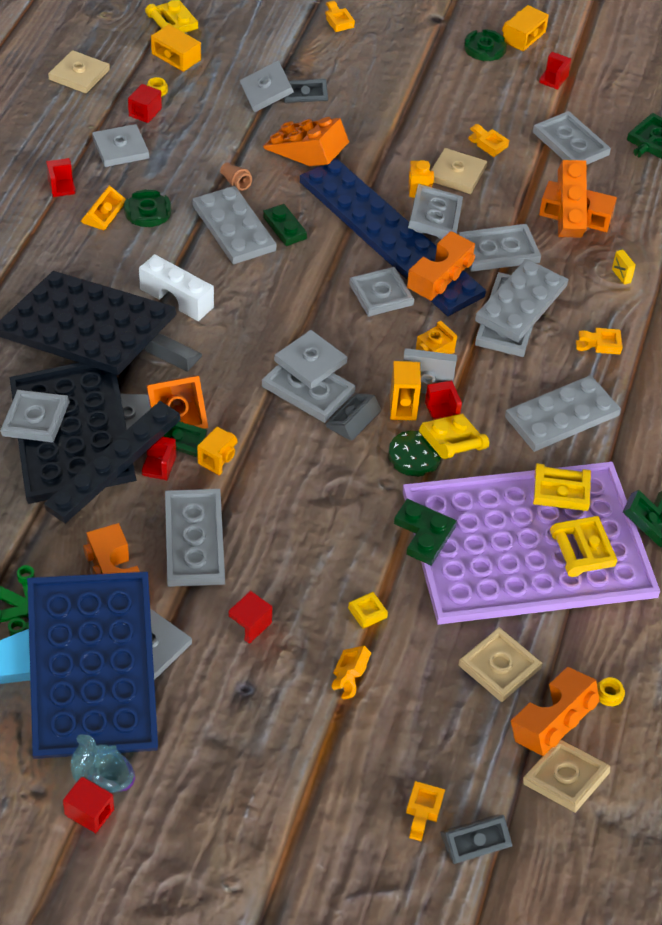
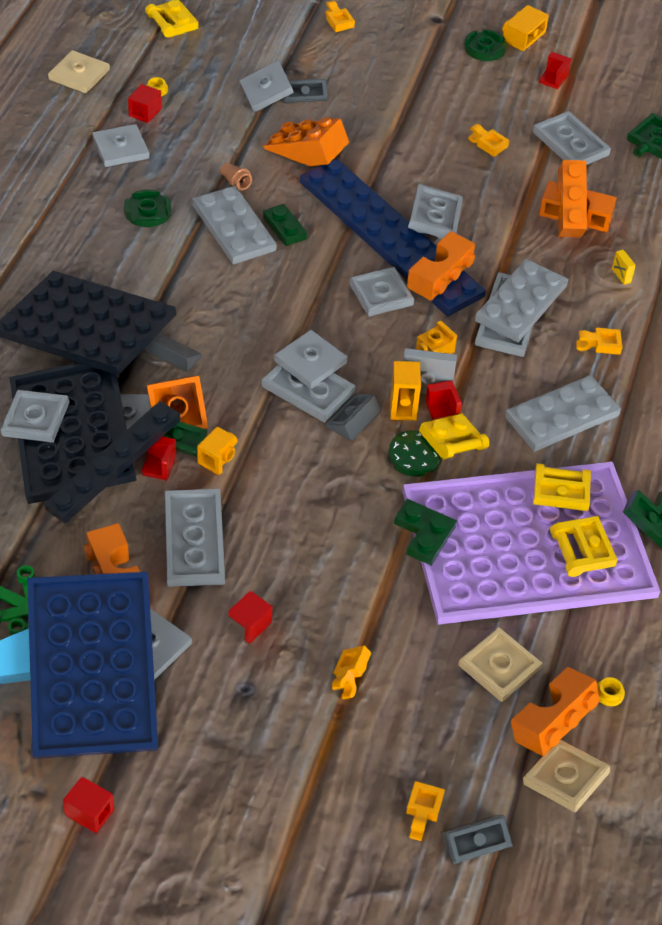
(60, 177): red panel -> none
(101, 765): clear light blue hair -> none
(104, 209): light orange slope -> none
(176, 47): light orange brick -> none
(192, 293): white arch -> none
(368, 610): yellow tile -> none
(419, 174): light orange brick -> none
(458, 170): tan plate -> none
(502, 247): light grey plate -> none

